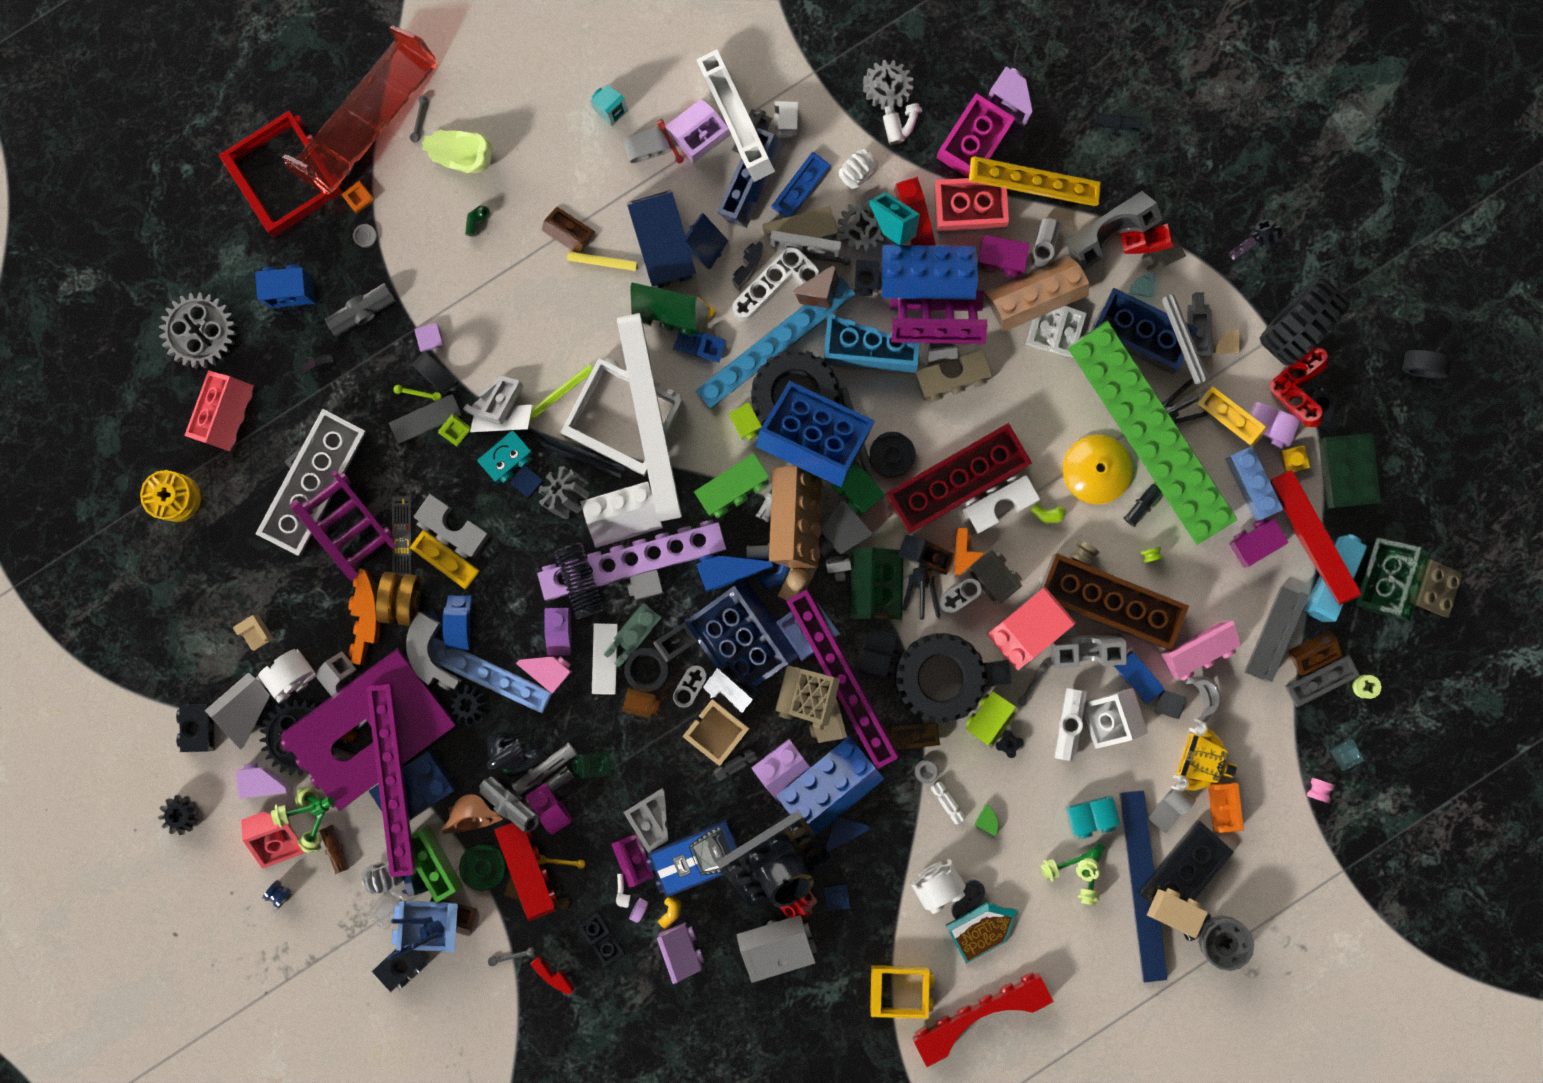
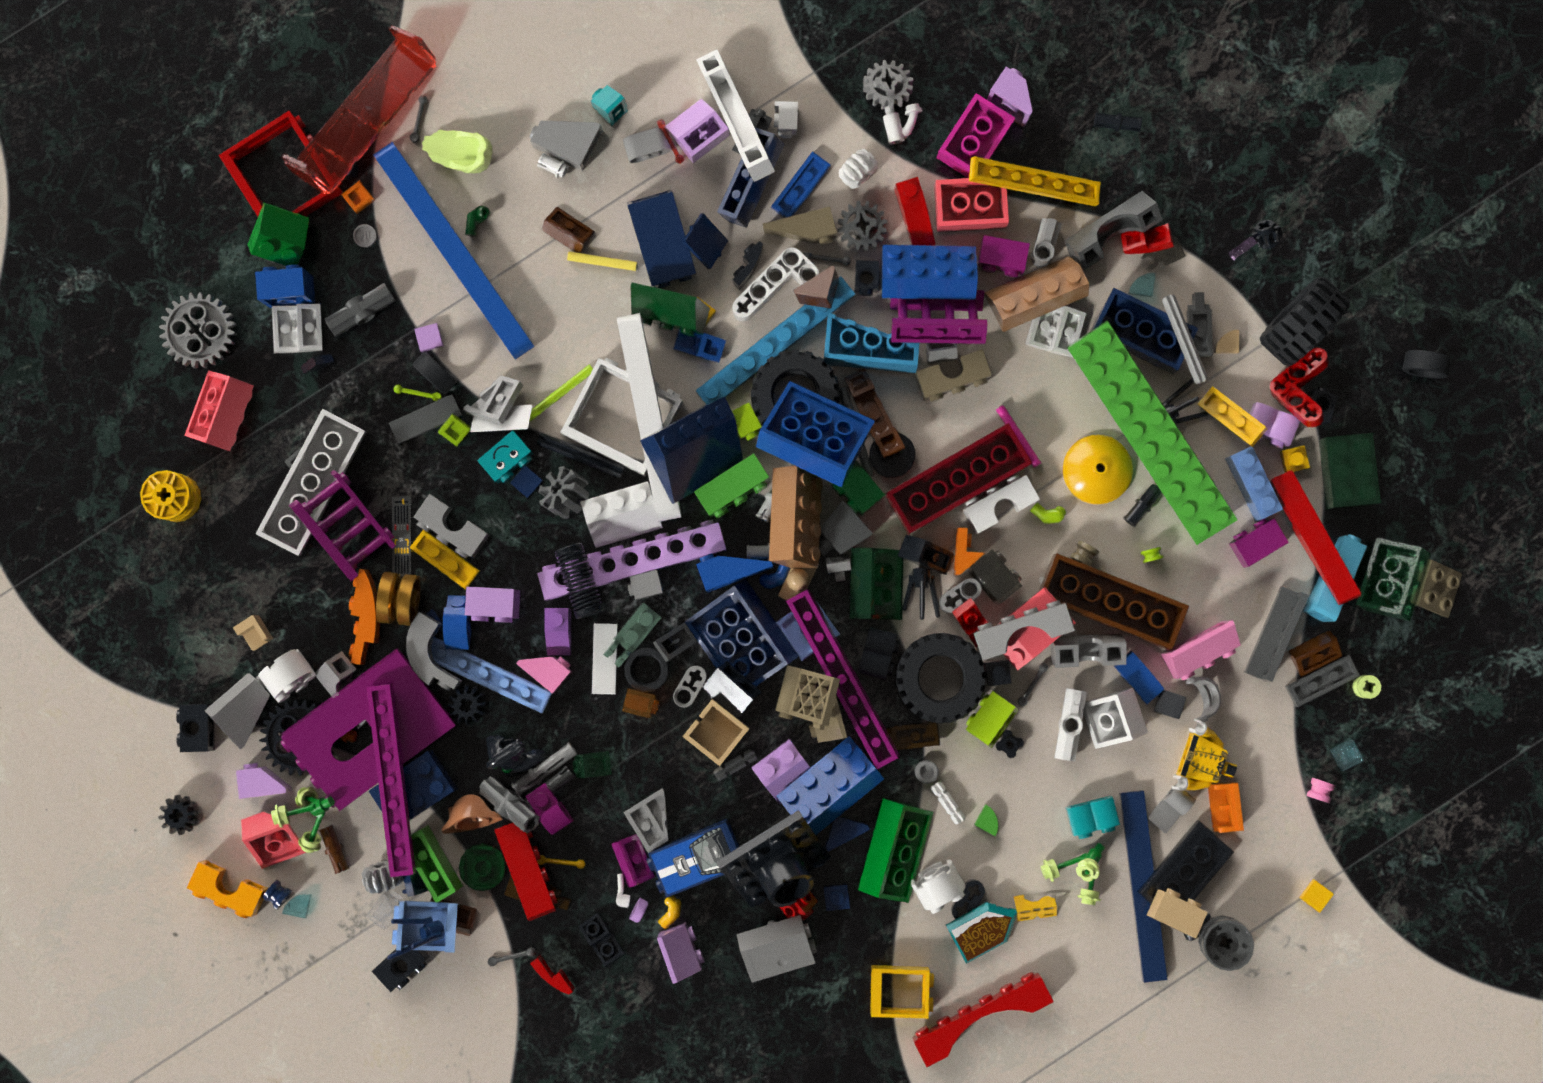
(208, 883): none -> light orange arch
(279, 235): none -> green slope
(297, 328): none -> white slope
(298, 906): none -> clear light blue tile
(453, 250): none -> blue beam
(492, 602): none -> lavender brick
(552, 165): none -> white pin
(567, 140): none -> light grey slope
(694, 449): none -> dark blue slope
(807, 244): light grey tile -> none
(869, 405): none -> reddish brown slope
(894, 218): teal slope -> none
(895, 851): none -> green slope
(969, 619): none -> red slope
(994, 639): none -> light grey arch
(1005, 416): none -> dark pink bar
(1025, 905): none -> yellow piece
(1316, 895): none -> yellow tile

